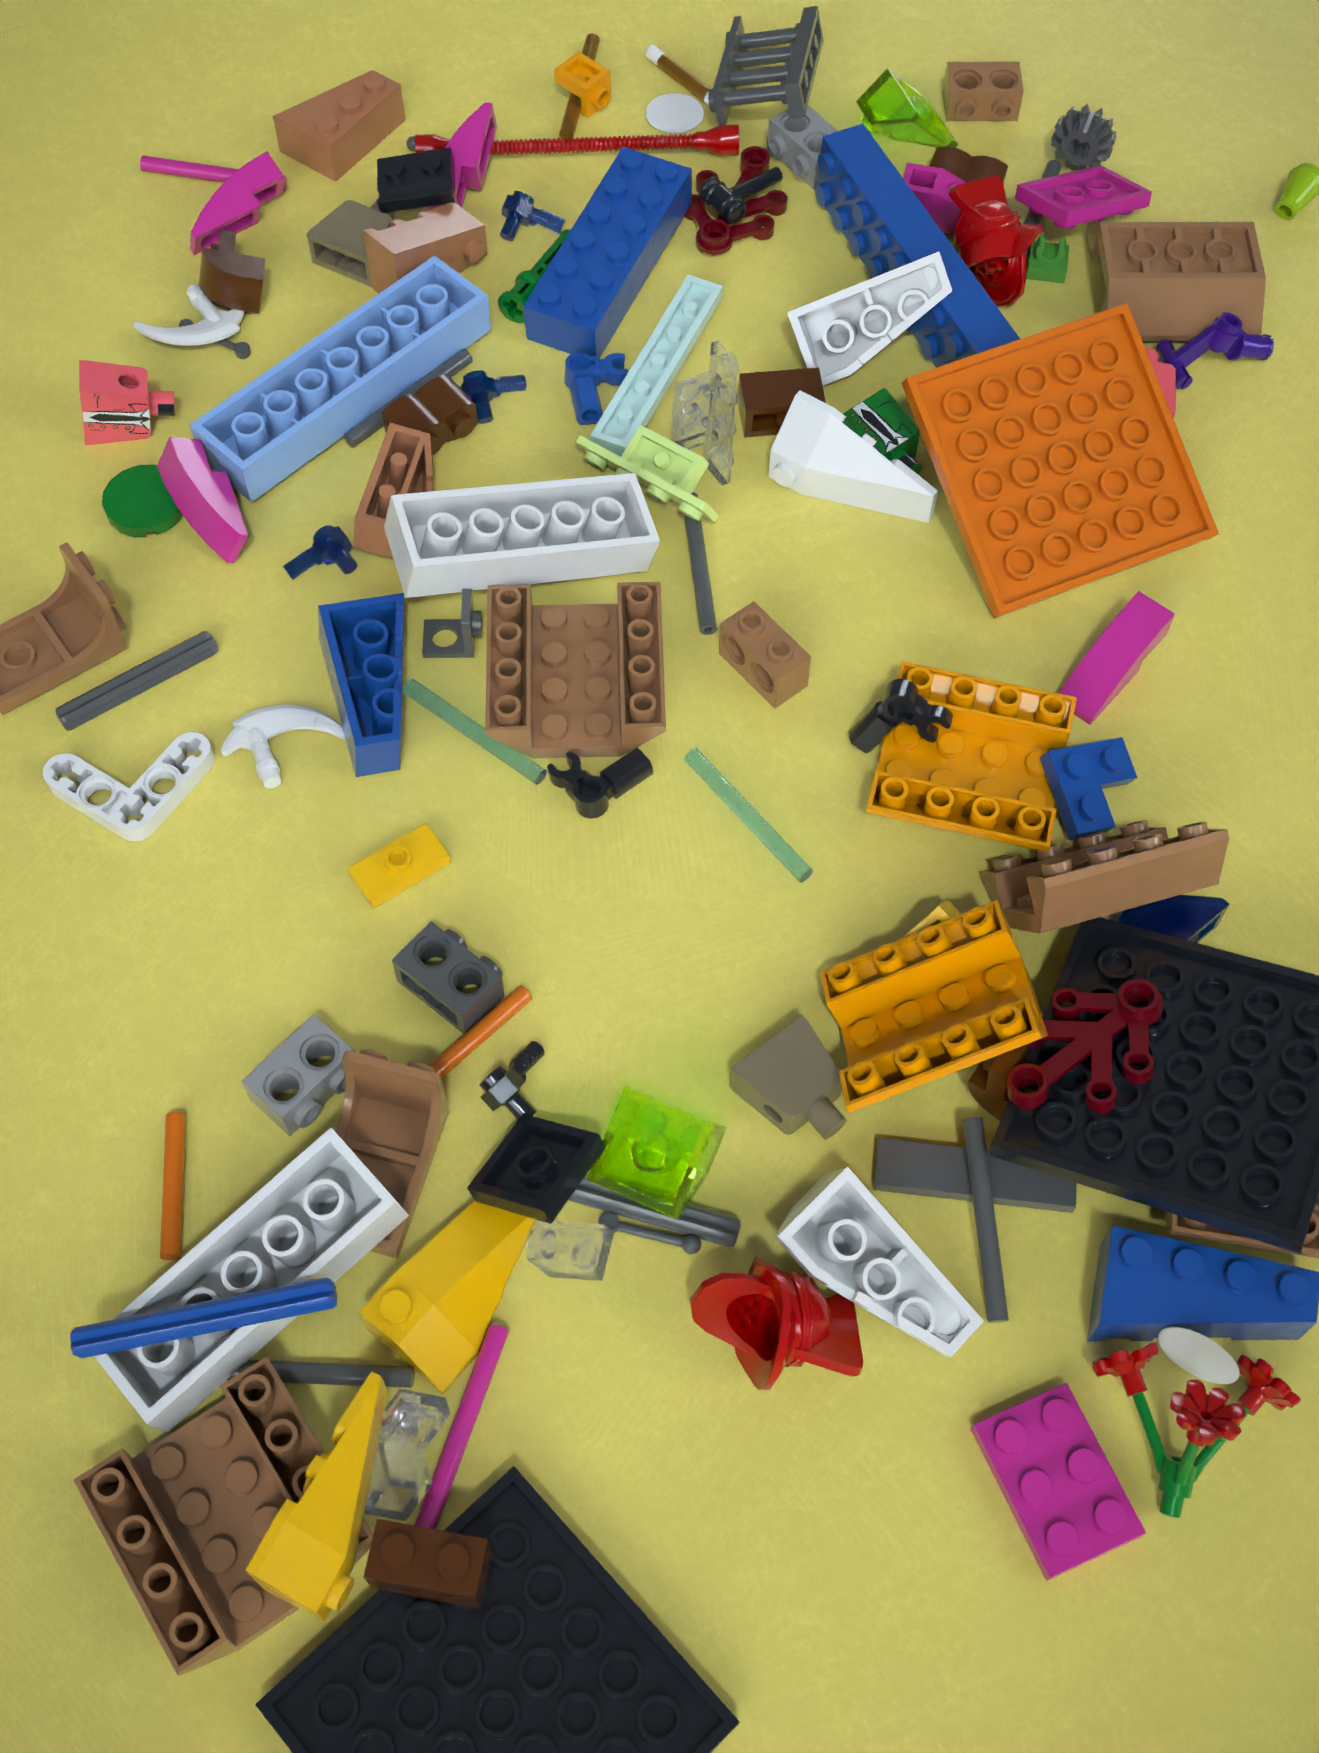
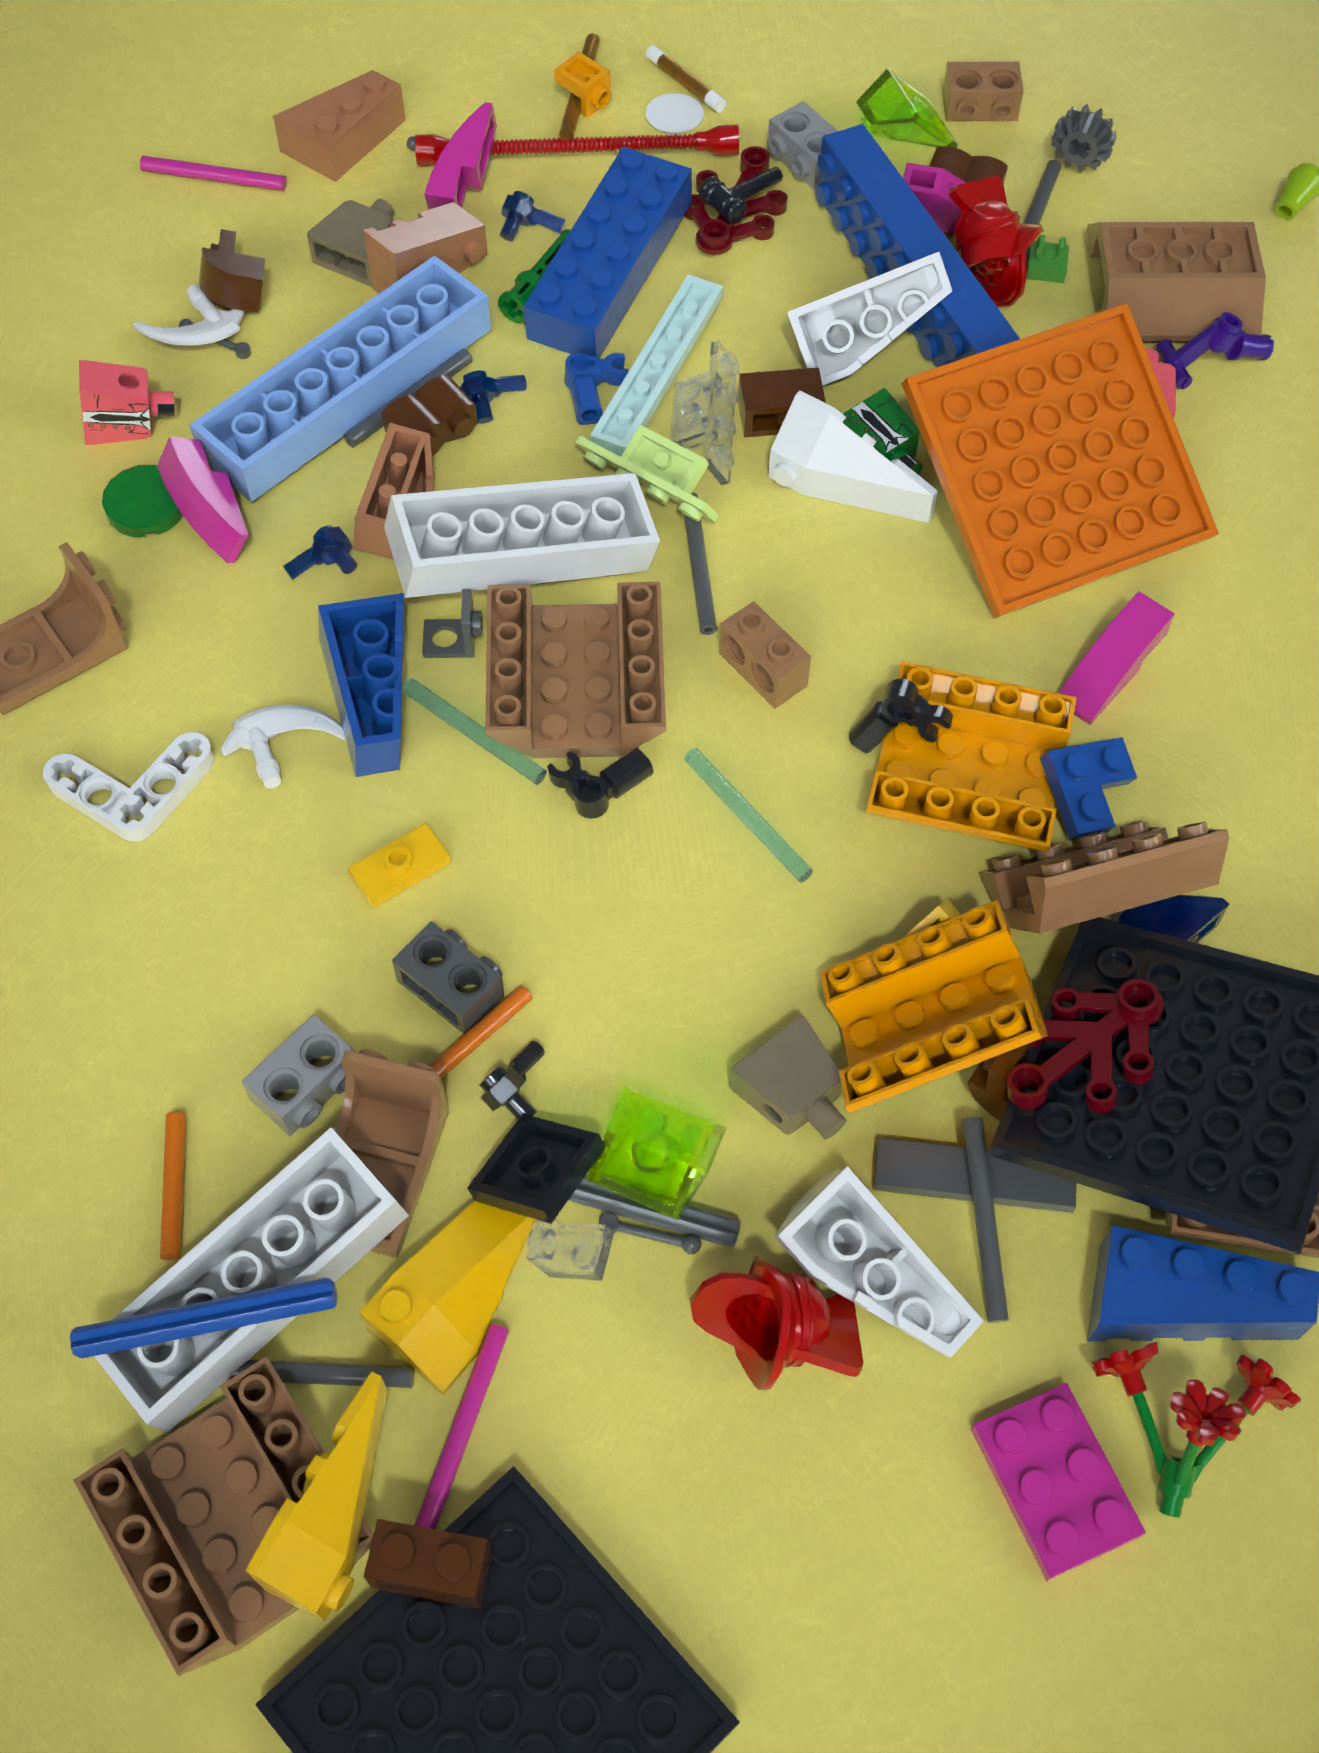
(136, 680): dark grey axle -> none
(237, 201): dark pink slope -> none
(400, 1466): clear brick -> none
(416, 180): black plate -> none
(795, 75): dark grey fence -> none
(1082, 196): dark pink plate -> none
(1198, 1355): white sticker -> none

